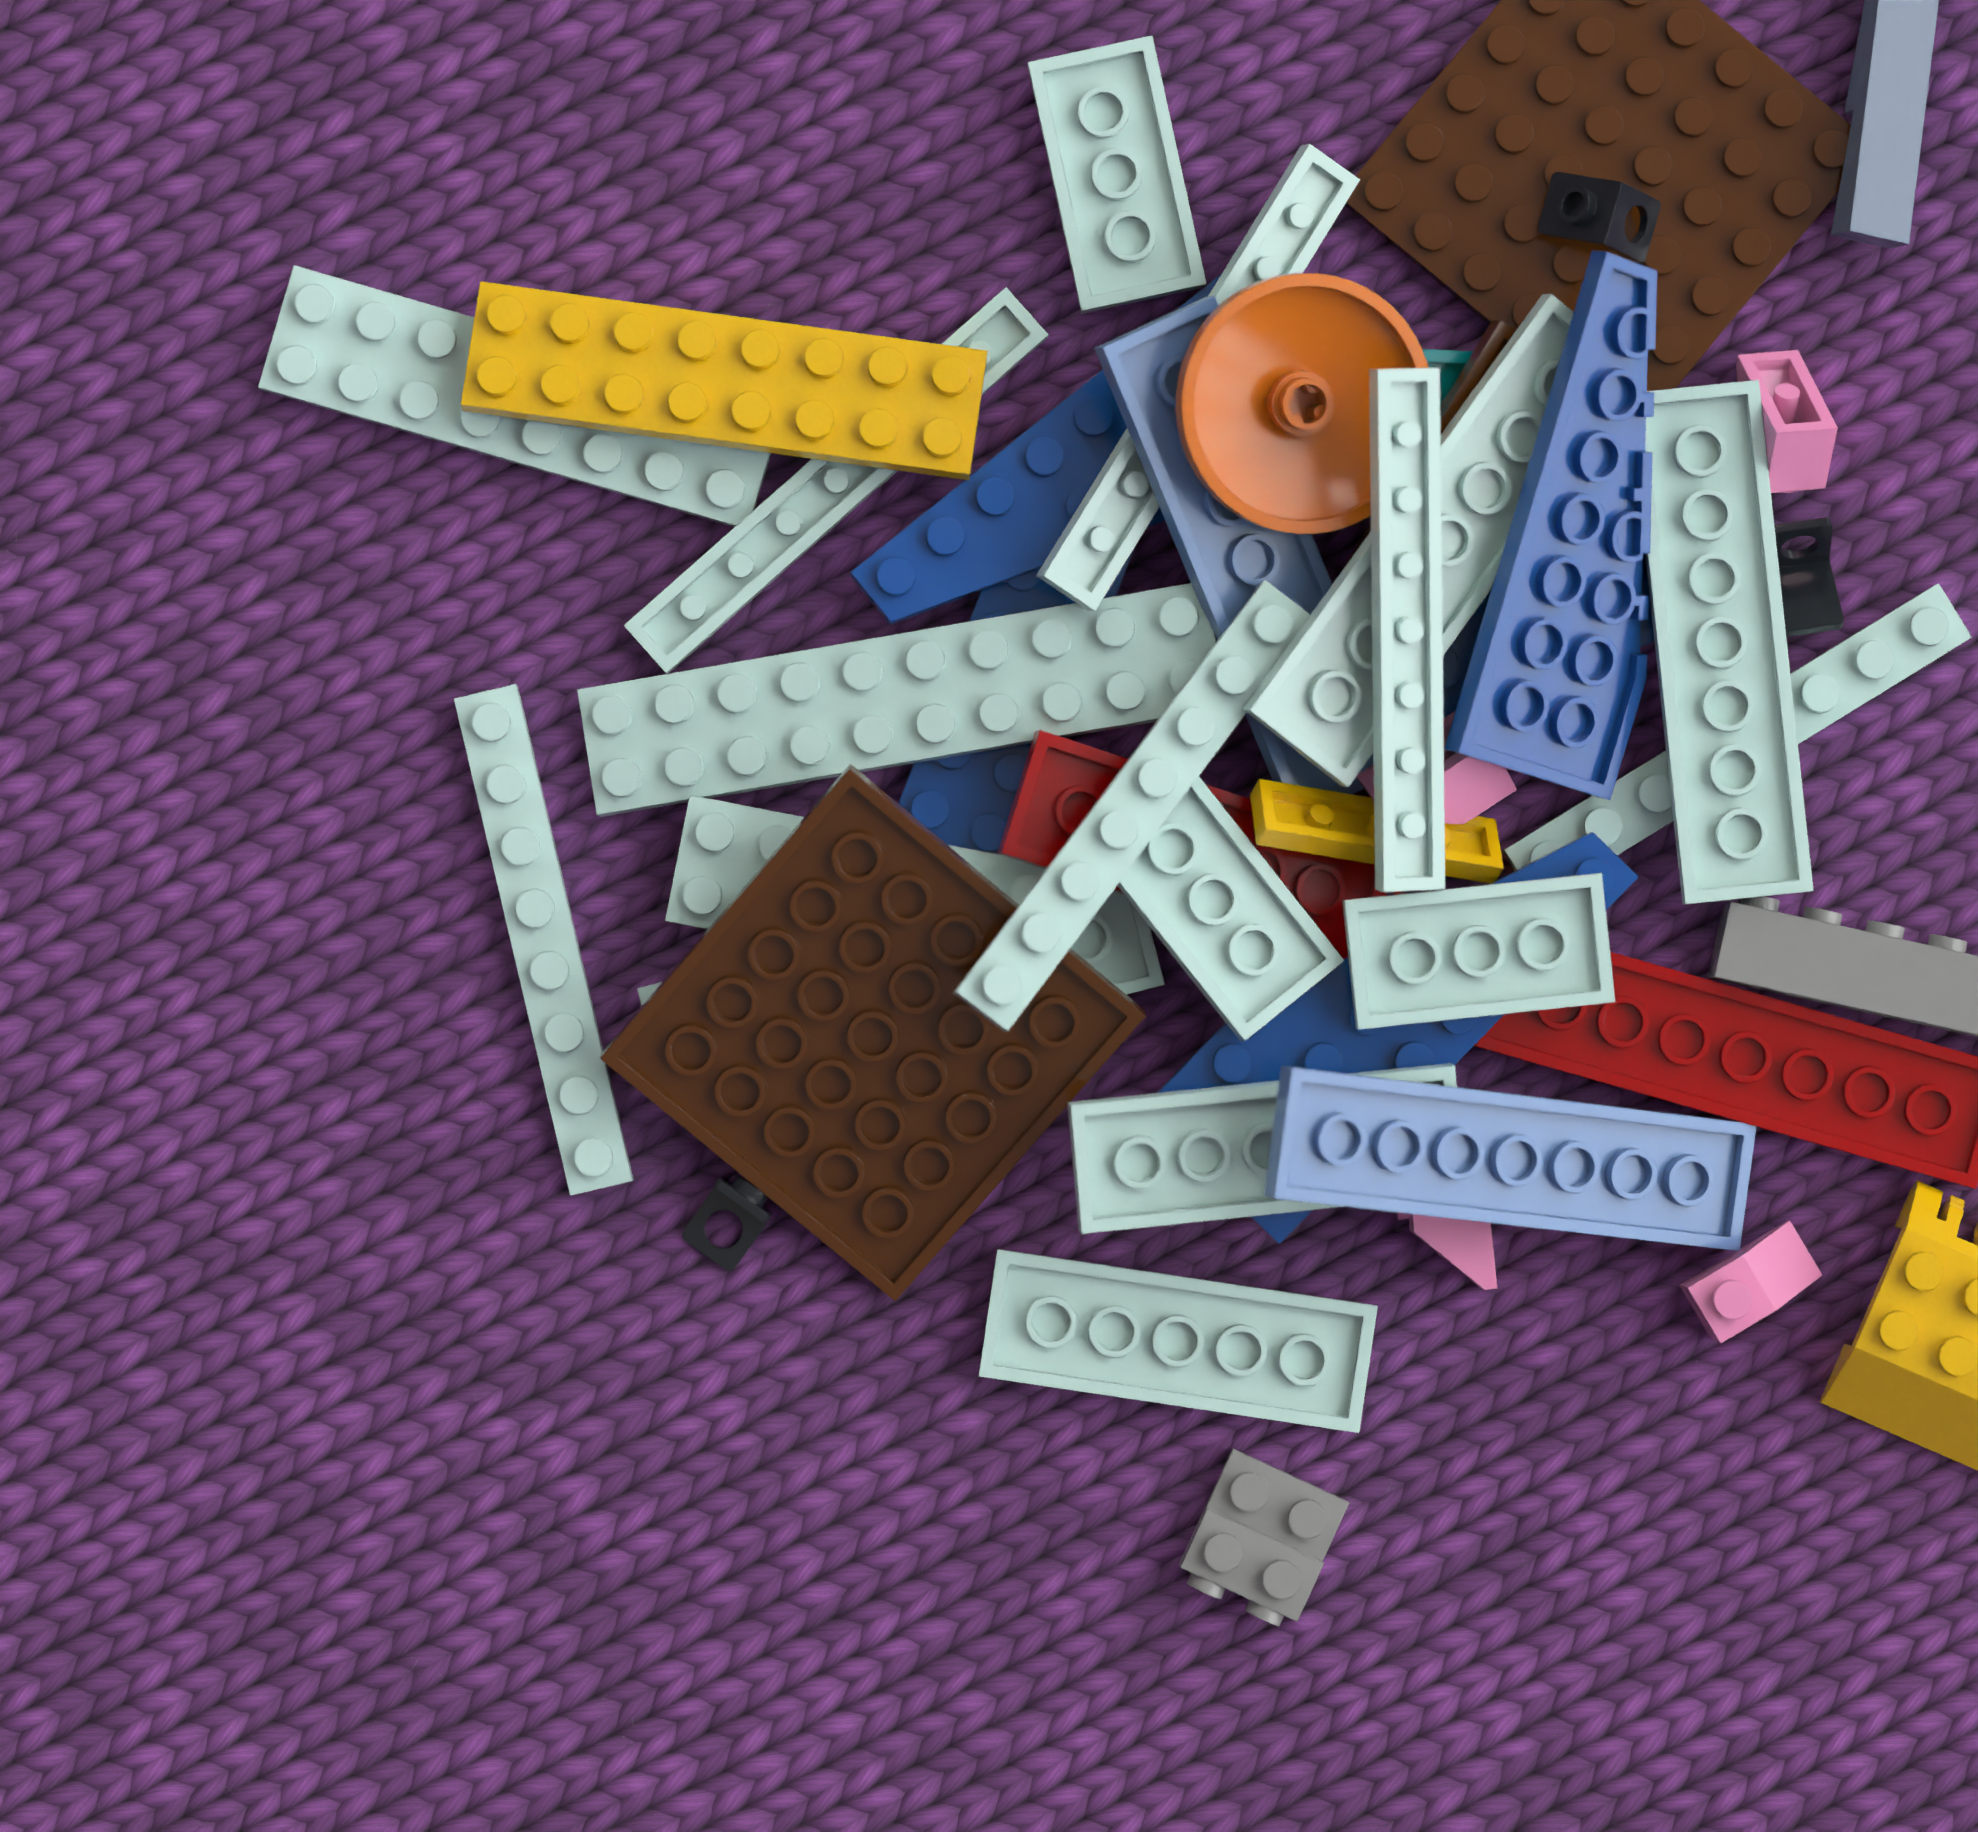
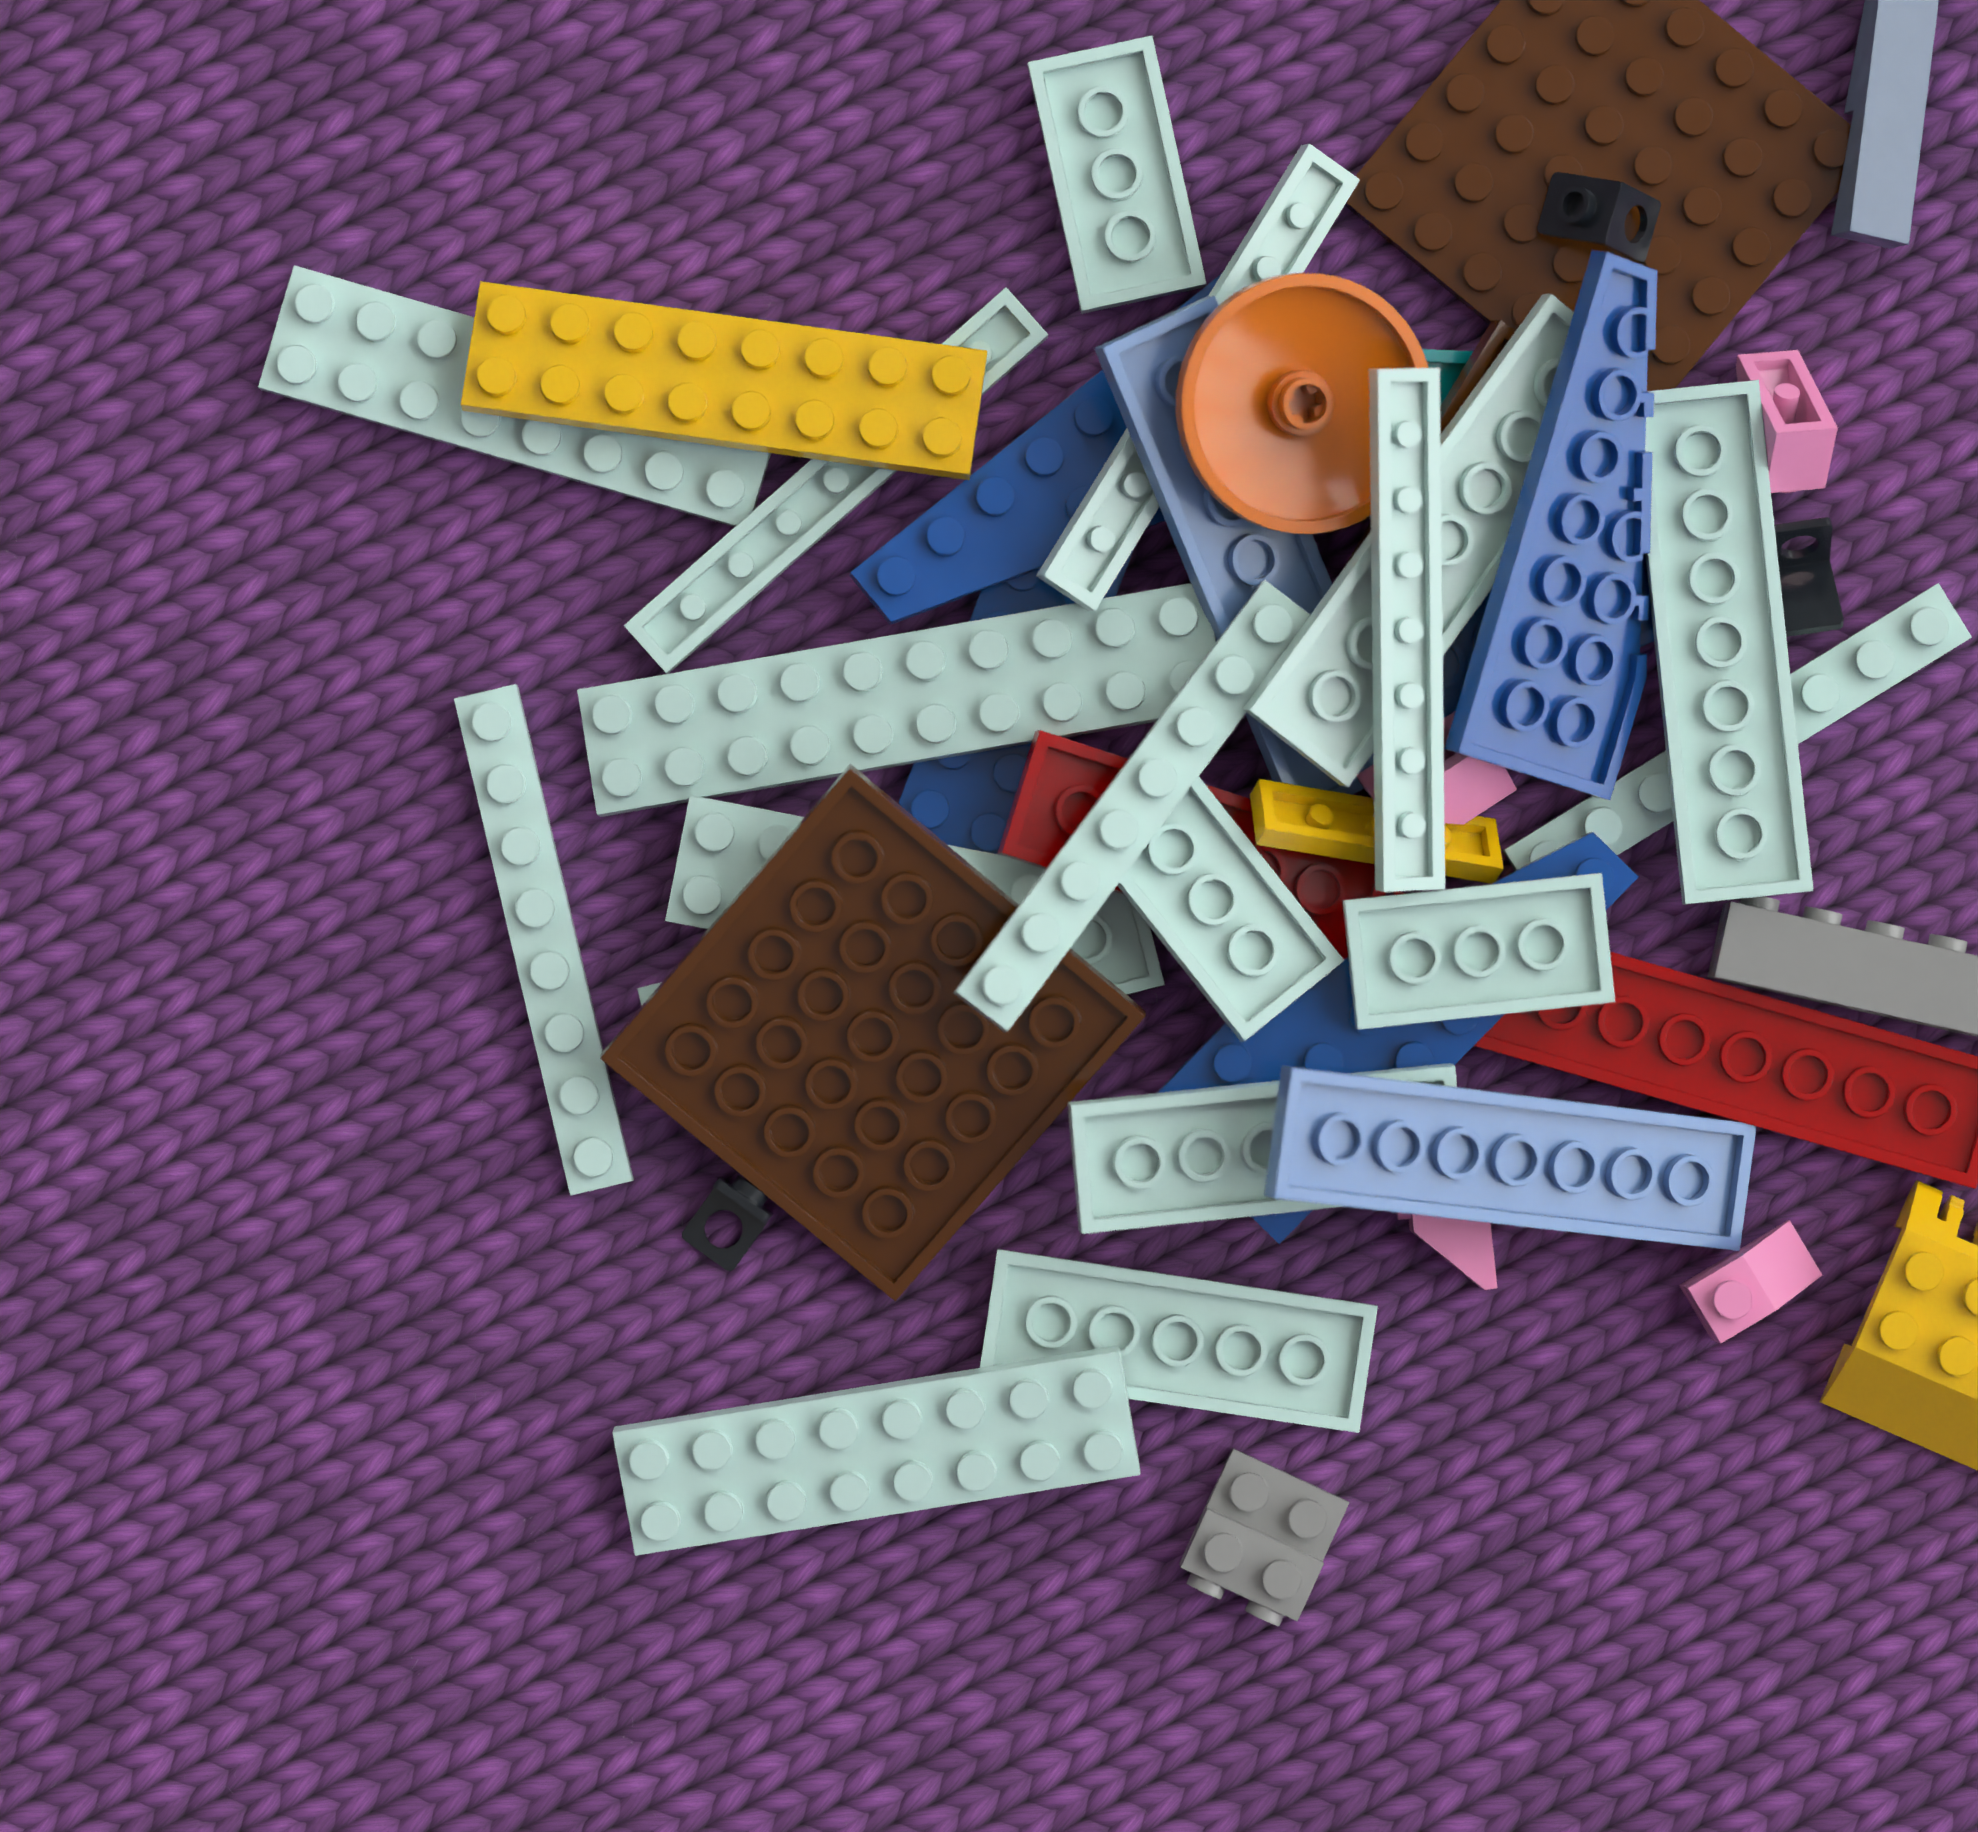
(876, 1450): none -> light aqua plate

